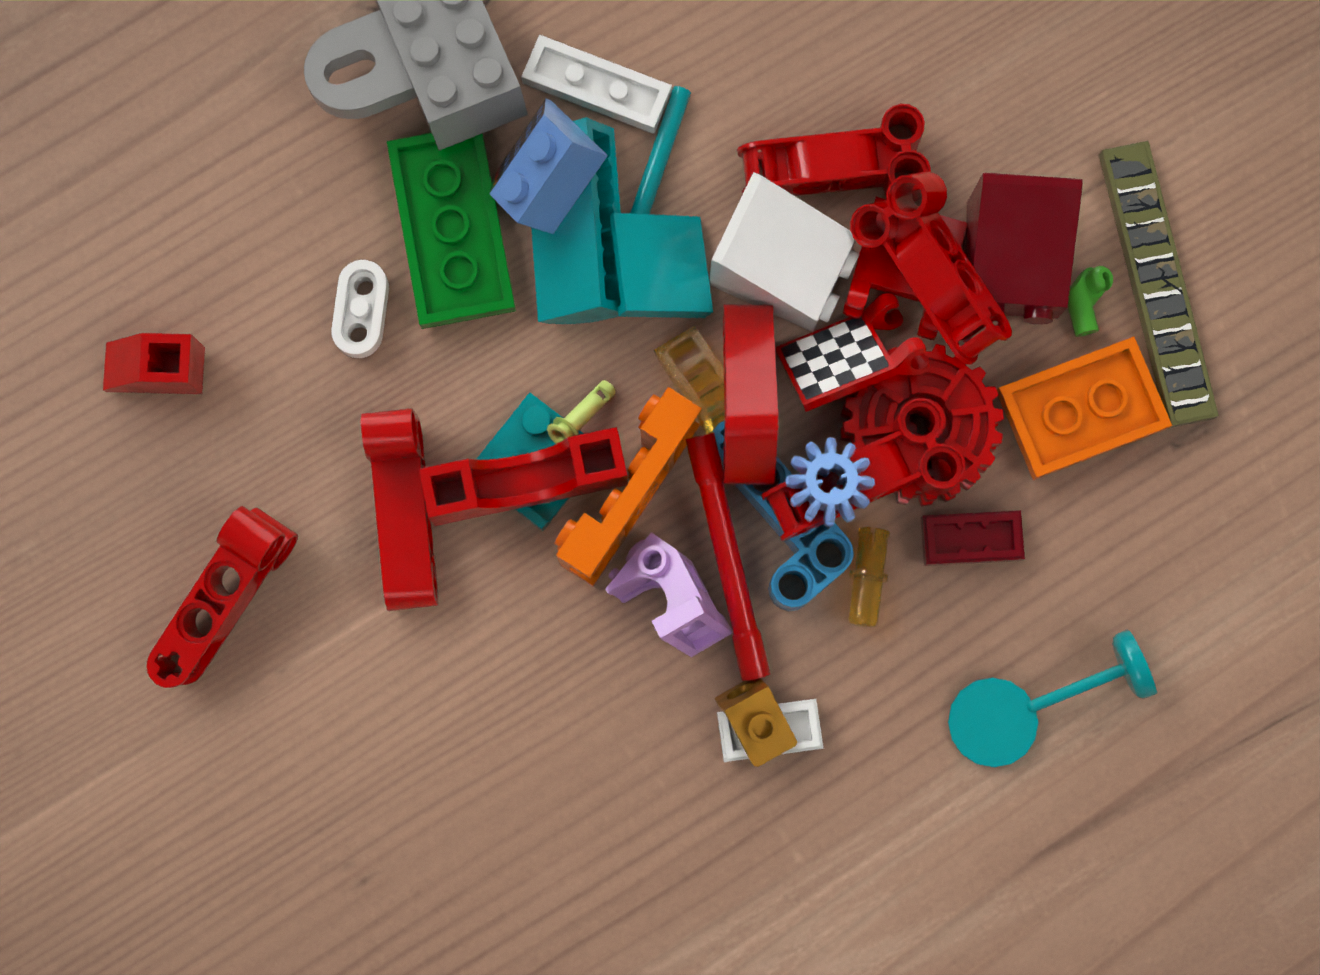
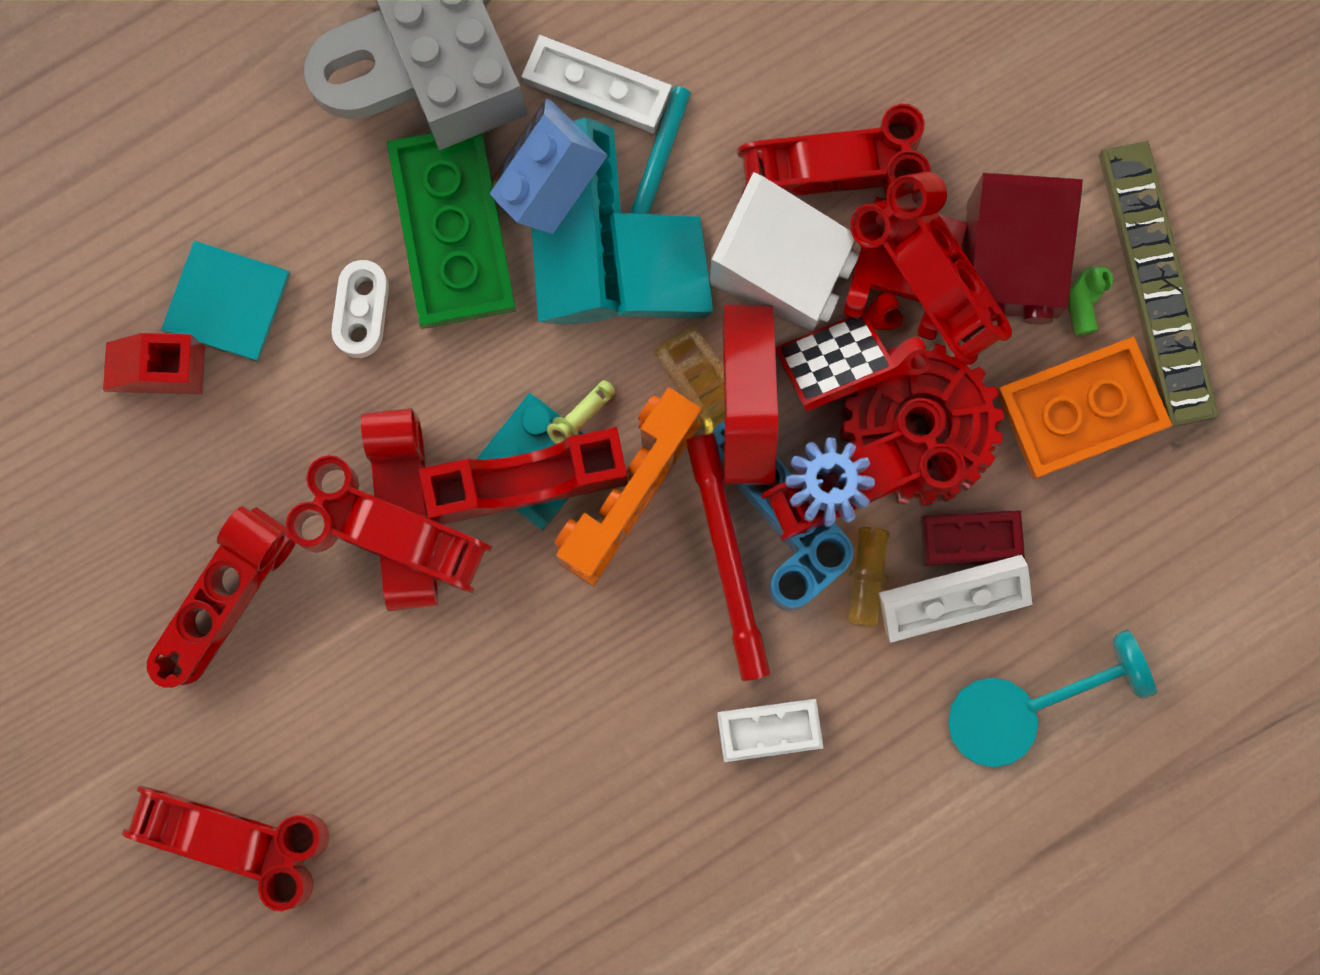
(226, 300): none -> teal piece
(229, 841): none -> red piece
(384, 529): none -> red piece
(690, 615): lavender tile -> none
(757, 721): pearl gold bracket -> none
(956, 598): none -> white plate

